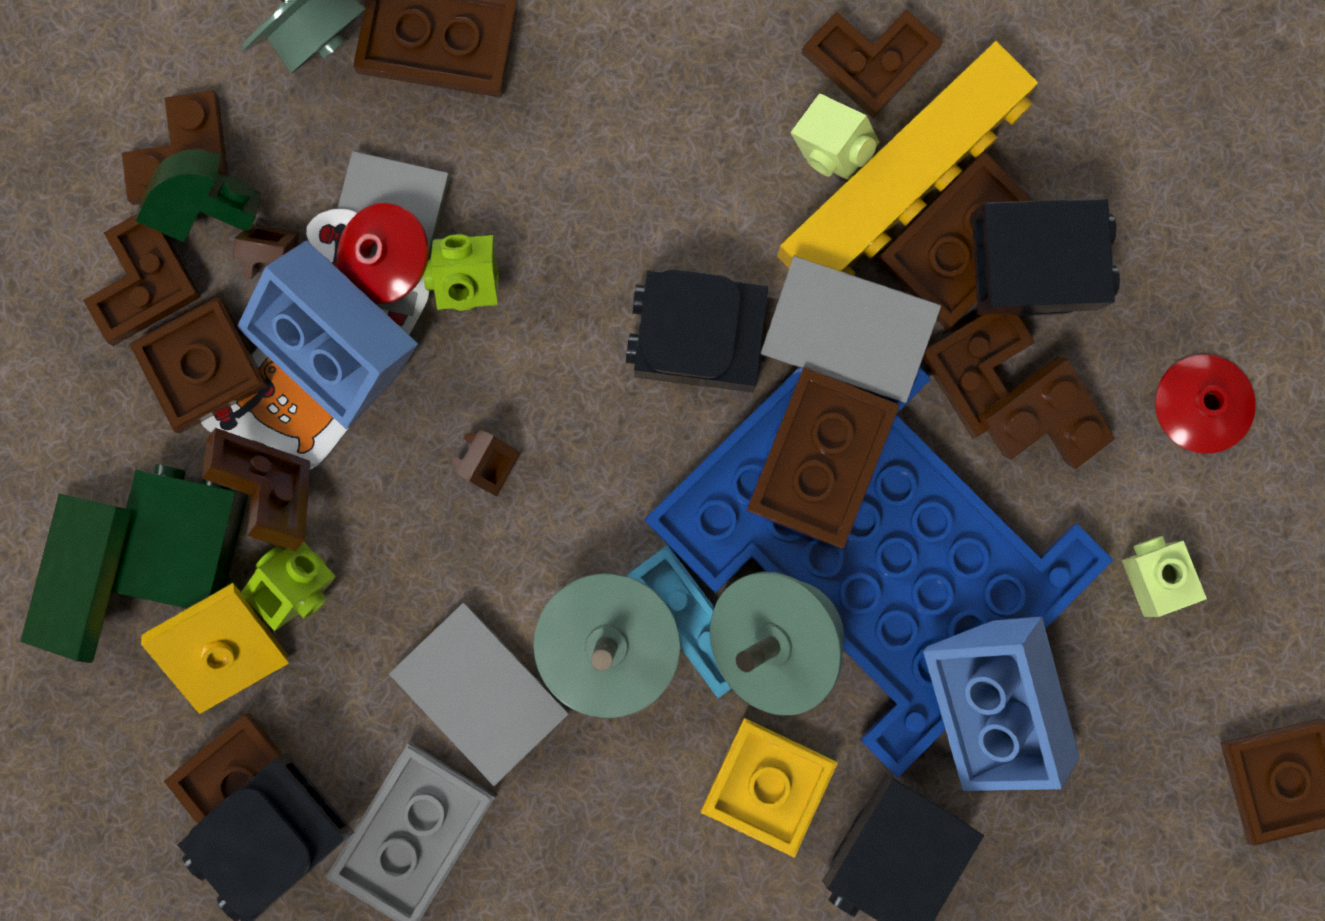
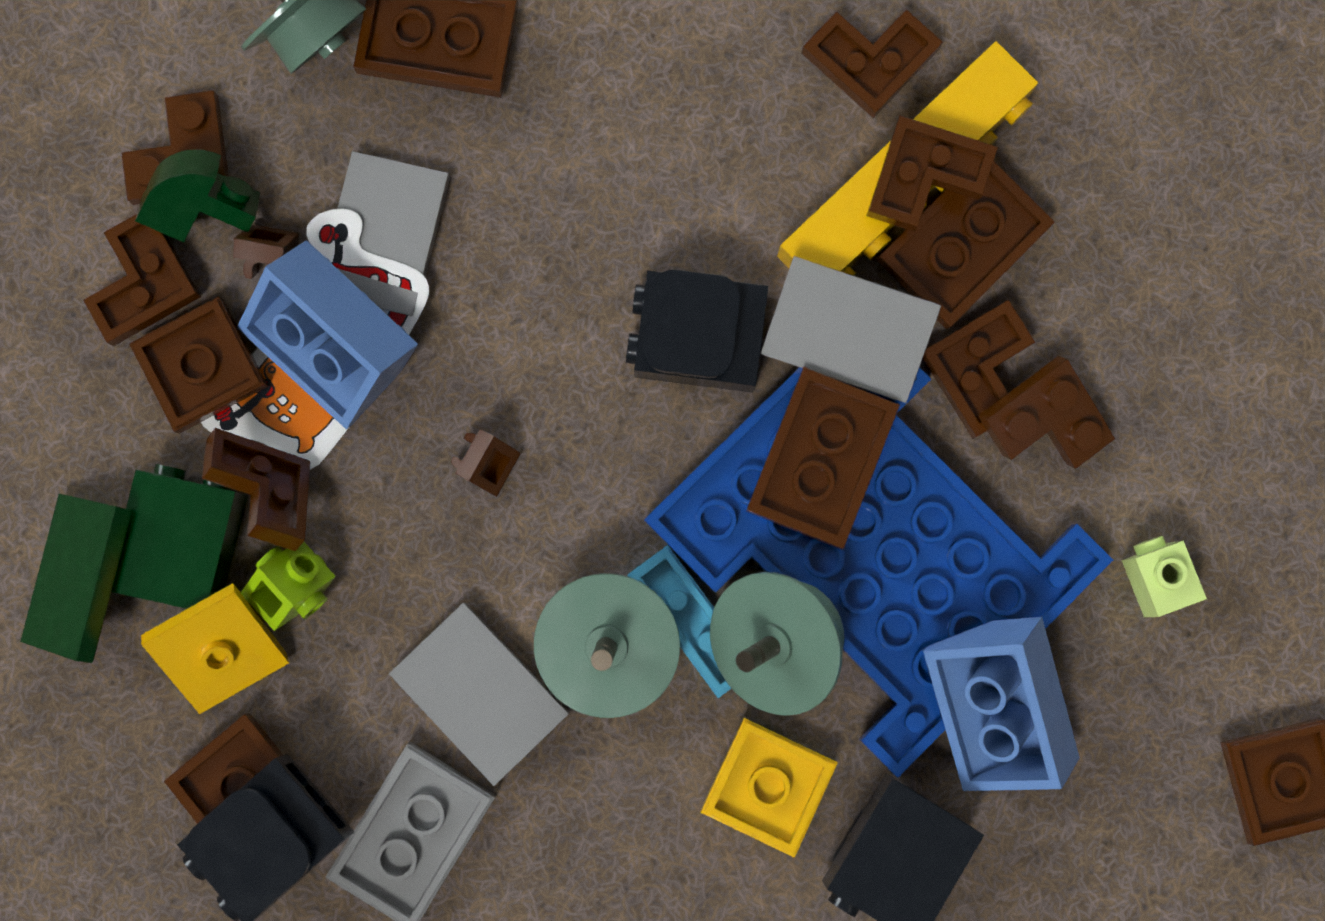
(399, 257): red dish -> none
(463, 272): lime brick -> none
(835, 138): yellowish green brick -> none
(926, 157): none -> reddish brown plate
(1044, 257): black brick -> none
(1182, 406): red dish -> none

